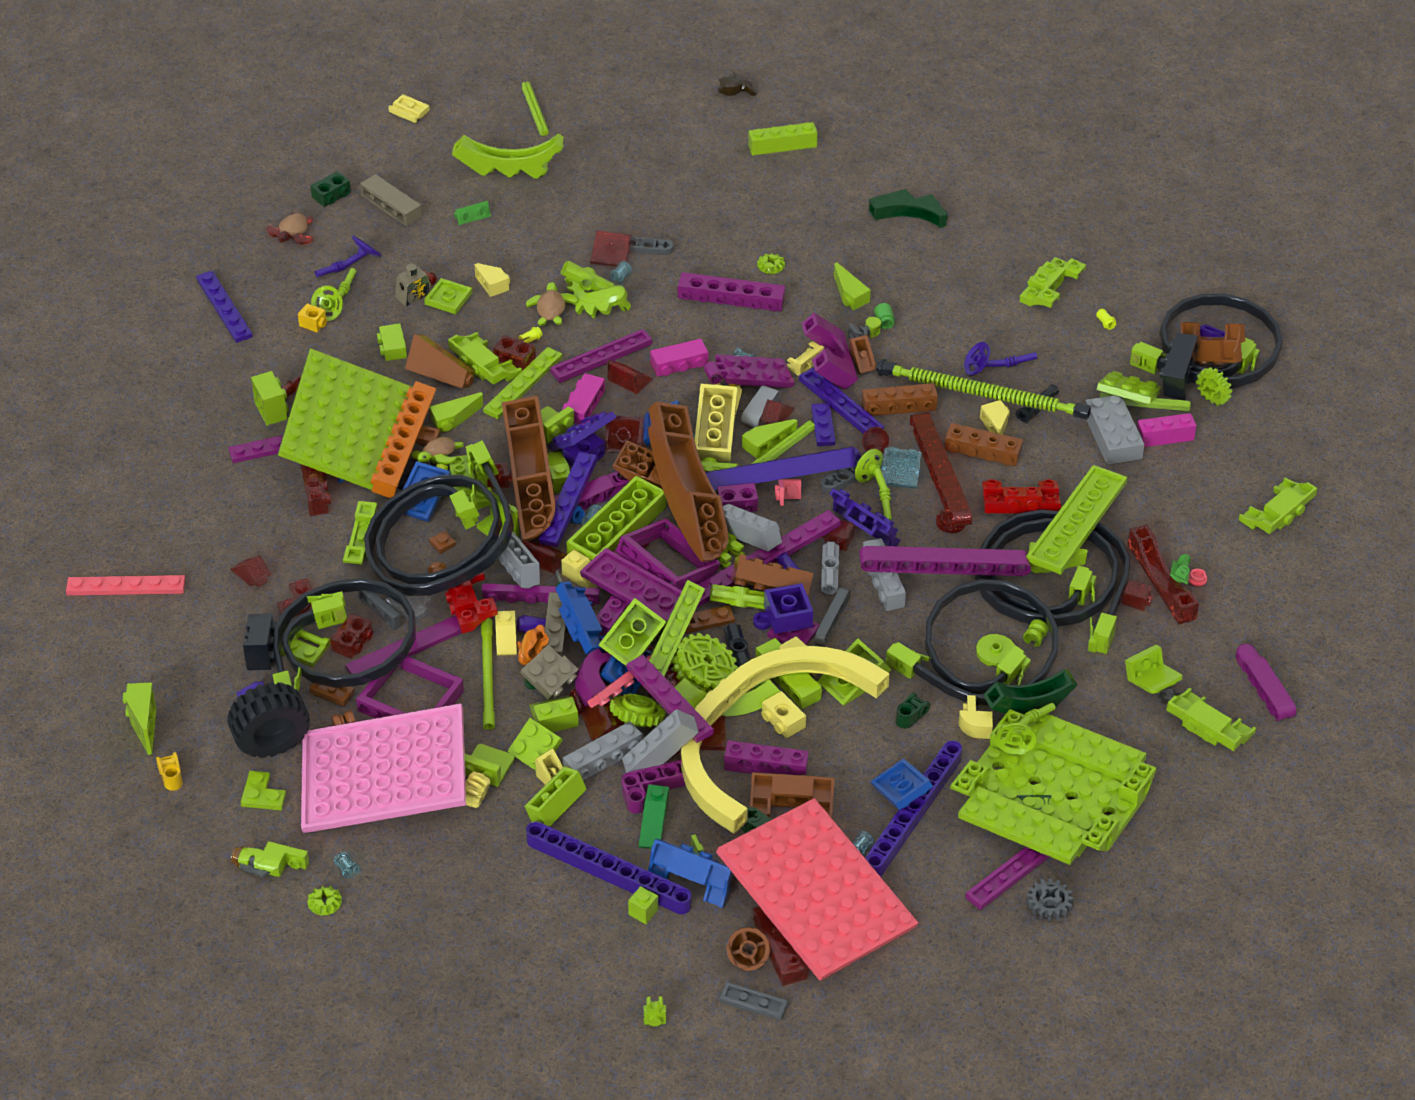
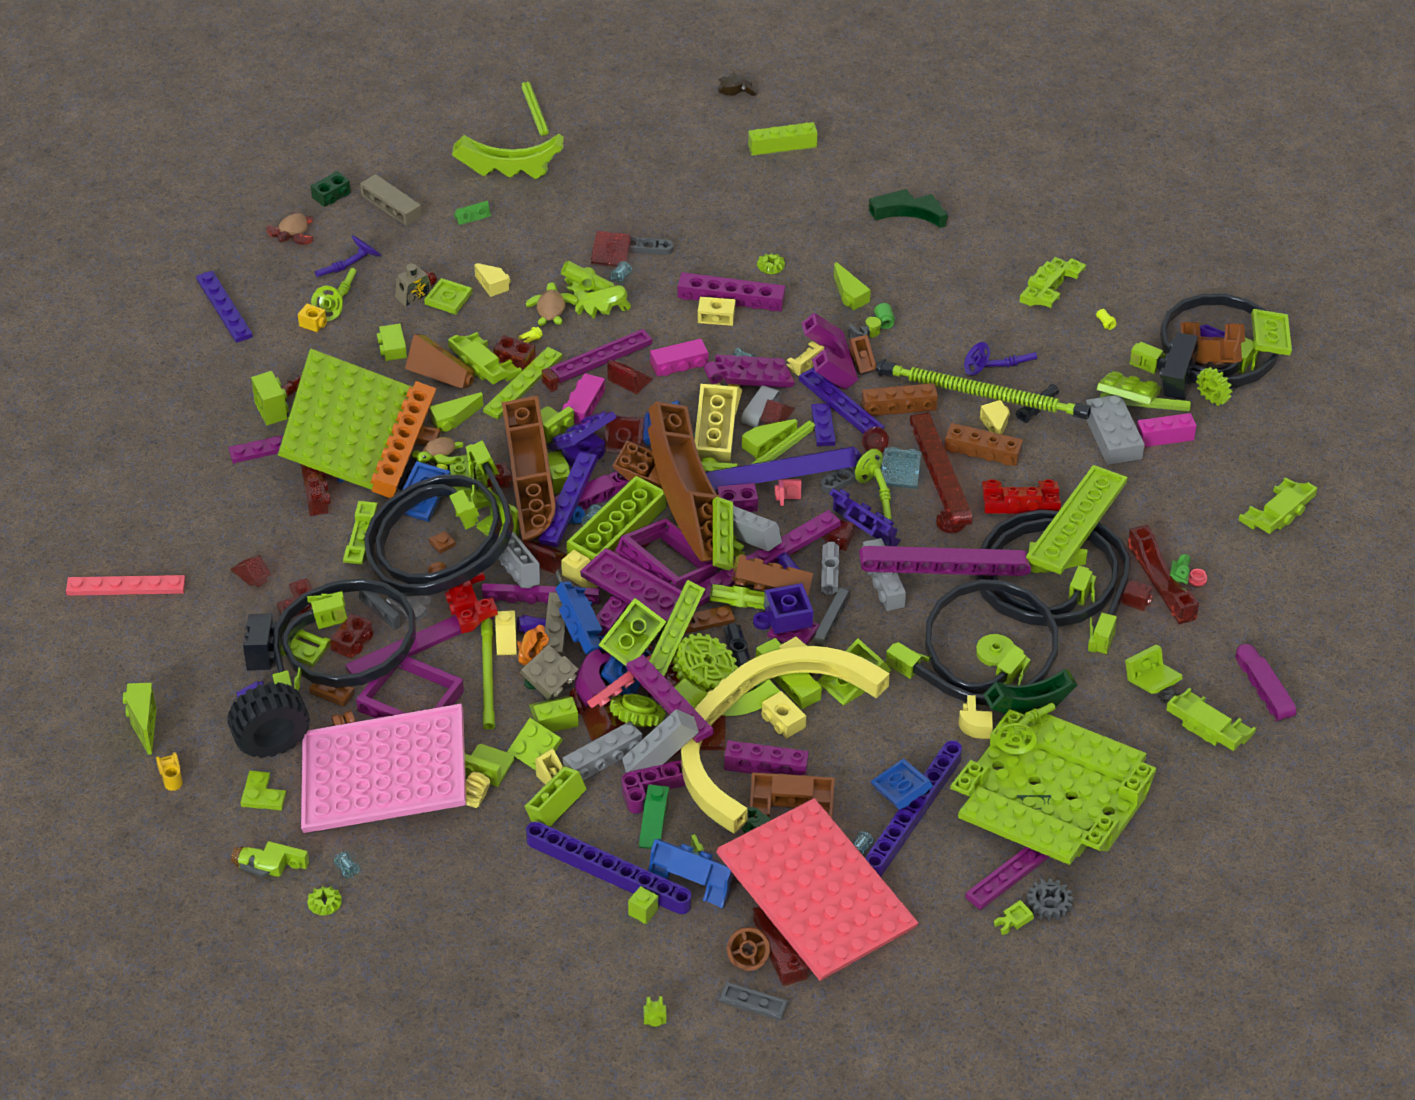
(409, 108): light yellow plate -> none
(550, 379): none -> clear red plate
(716, 311): none -> light yellow brick
(723, 533): none -> lime plate
(911, 711): dark green piece -> none
(1016, 916): none -> lime plate
(1036, 632): lime wheel -> none
(1271, 332): none -> lime plate

